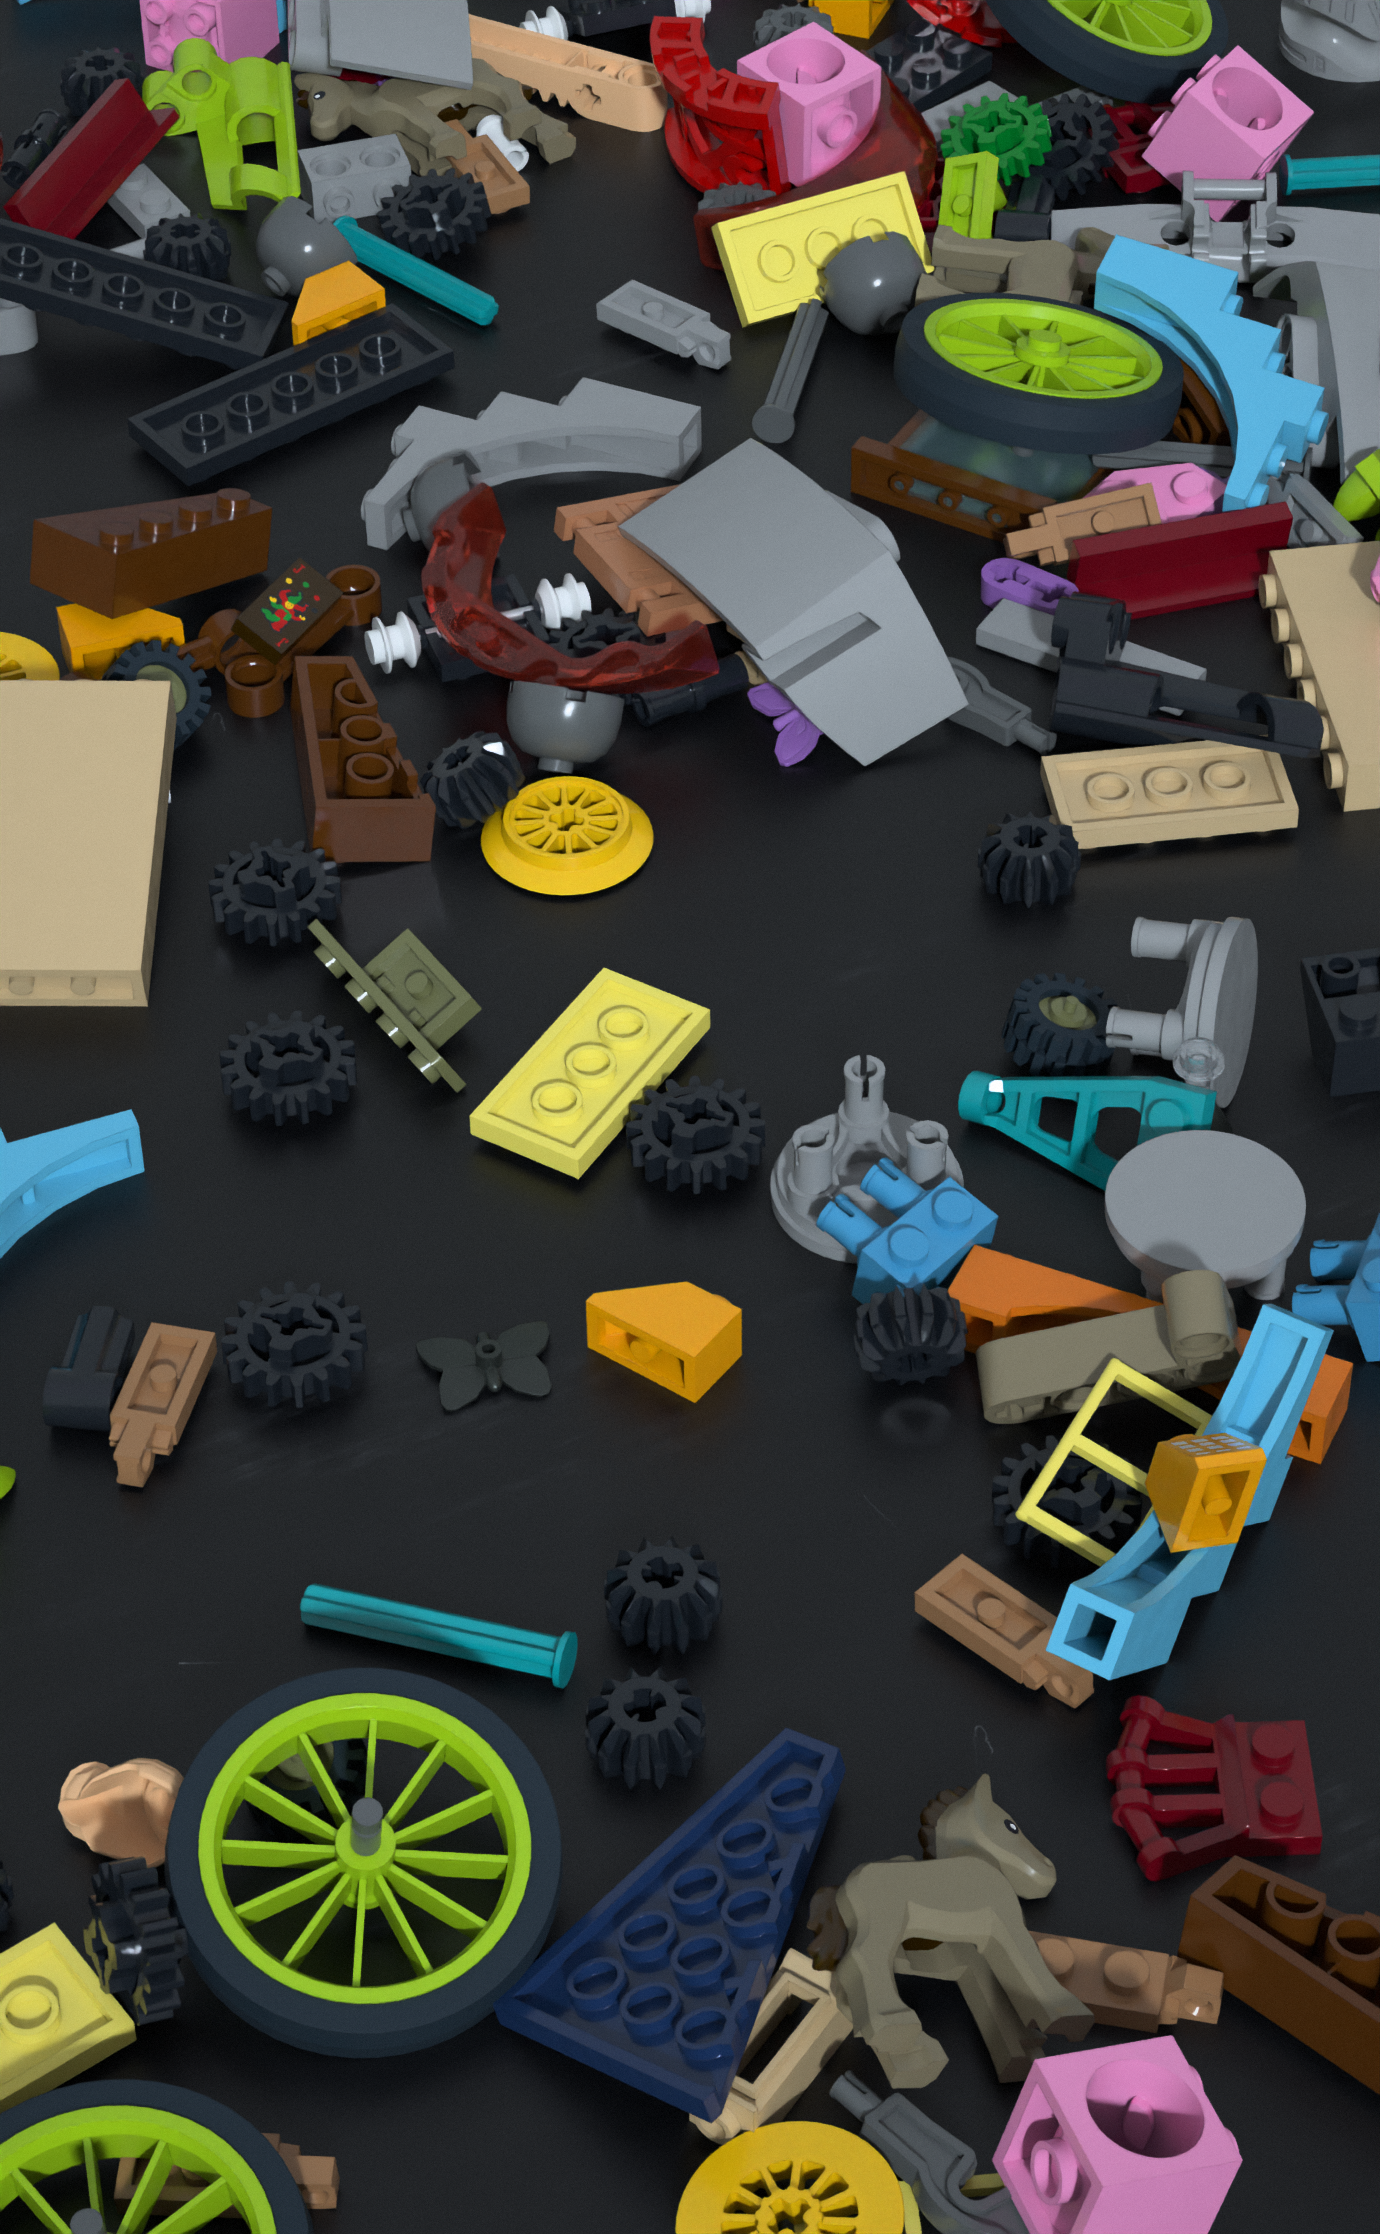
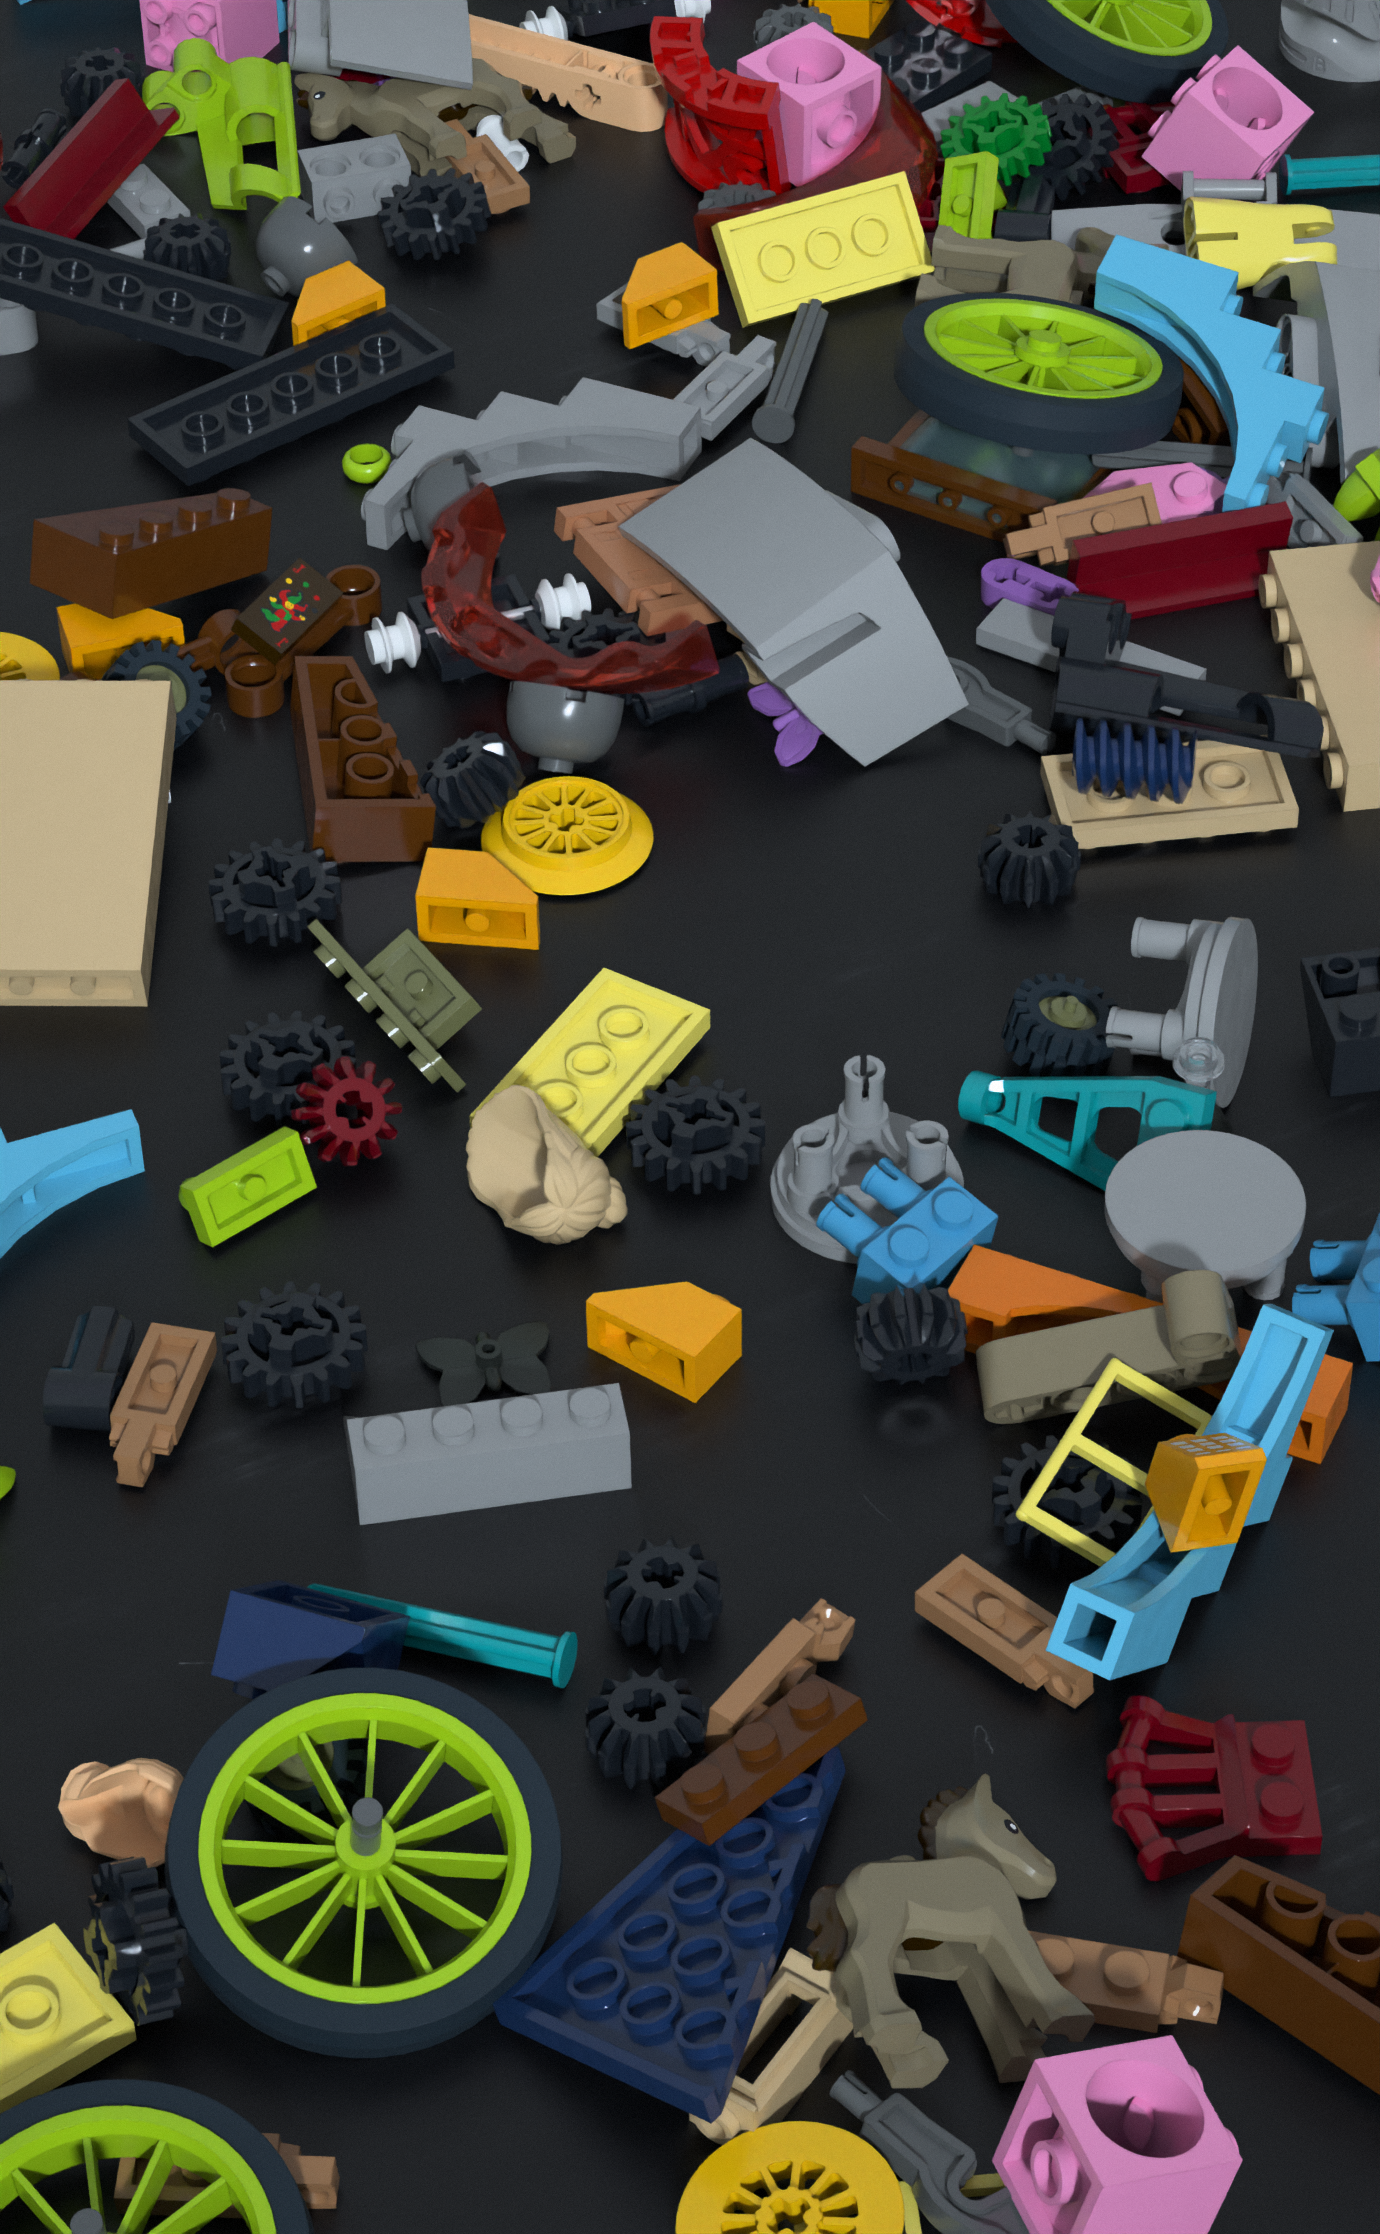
(247, 1186): none -> lime tile
(293, 1631): none -> dark blue slope
(357, 1092): none -> dark red gear
(366, 453): none -> lime piece
(418, 274): teal axle -> none
(474, 902): none -> light orange slope
(489, 1453): none -> light grey wedge
(539, 1170): none -> tan hair
(668, 294): none -> light orange slope
(730, 384): none -> light grey hinge
(761, 1759): none -> reddish brown plate
(779, 1668): none -> medium nougat hinge
(873, 284): dark grey cylinder -> none
(1133, 761): none -> dark blue piece
(1255, 235): none -> light yellow piece

